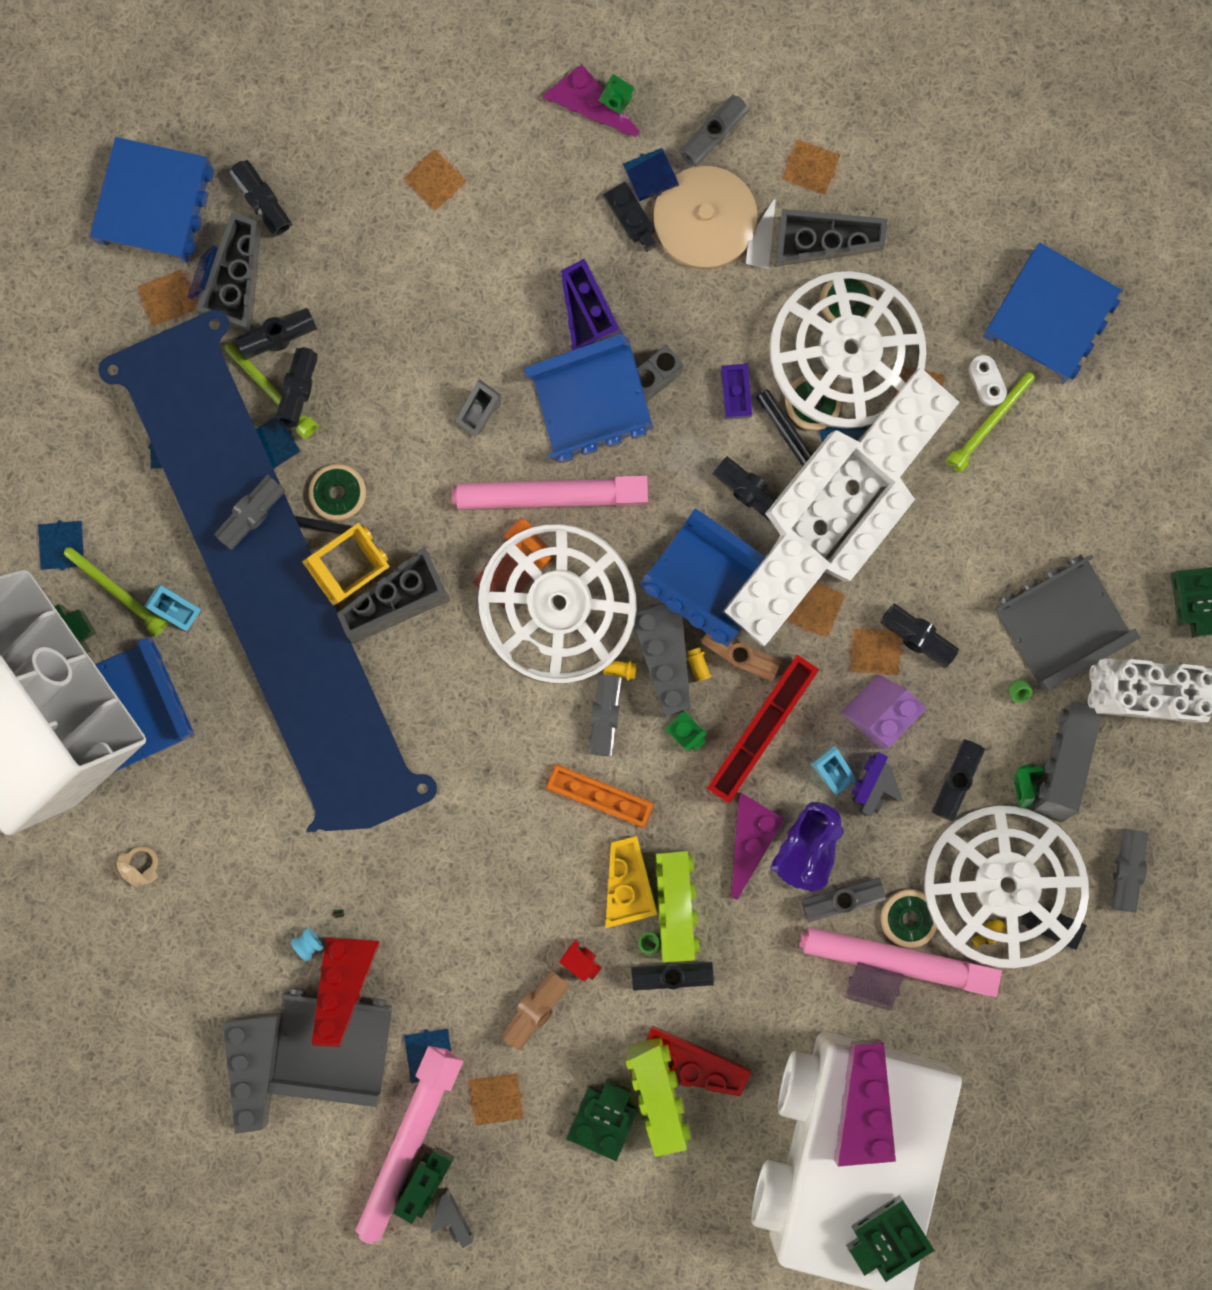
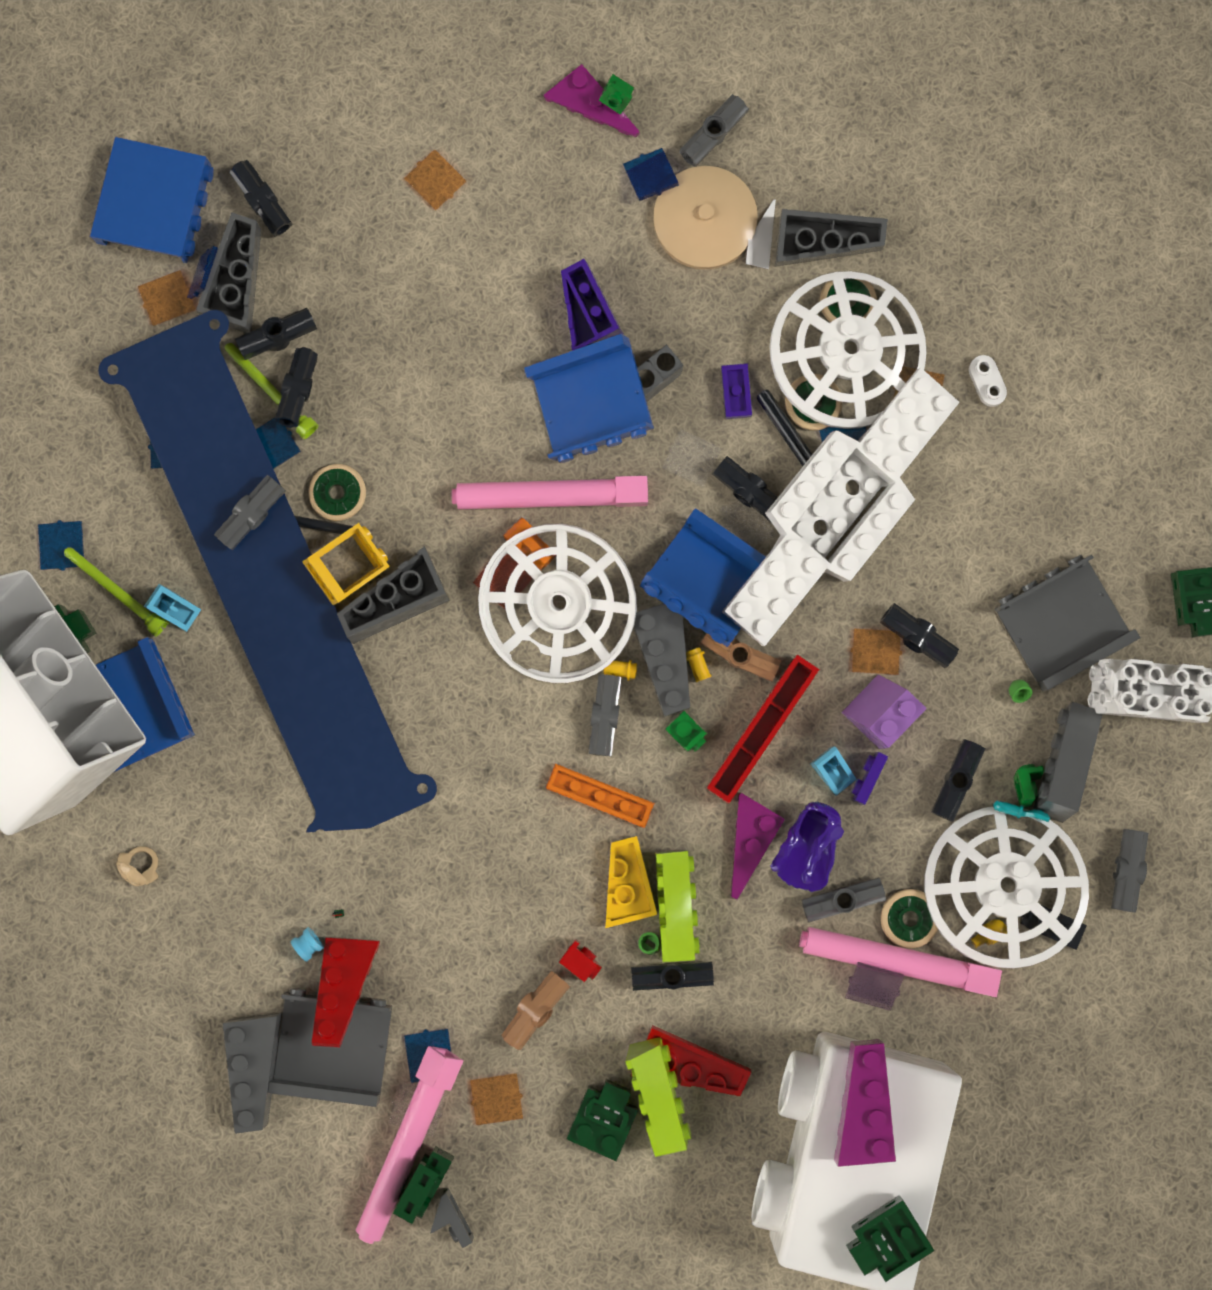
(478, 408): dark grey slope -> none
(630, 215): black hinge -> none
(811, 167): clear orange piece -> none
(817, 609): clear orange piece -> none
(885, 785): dark grey slope -> none
(962, 455): lime piece -> none
(1019, 812): none -> teal piece
(1054, 311): blue panel -> none

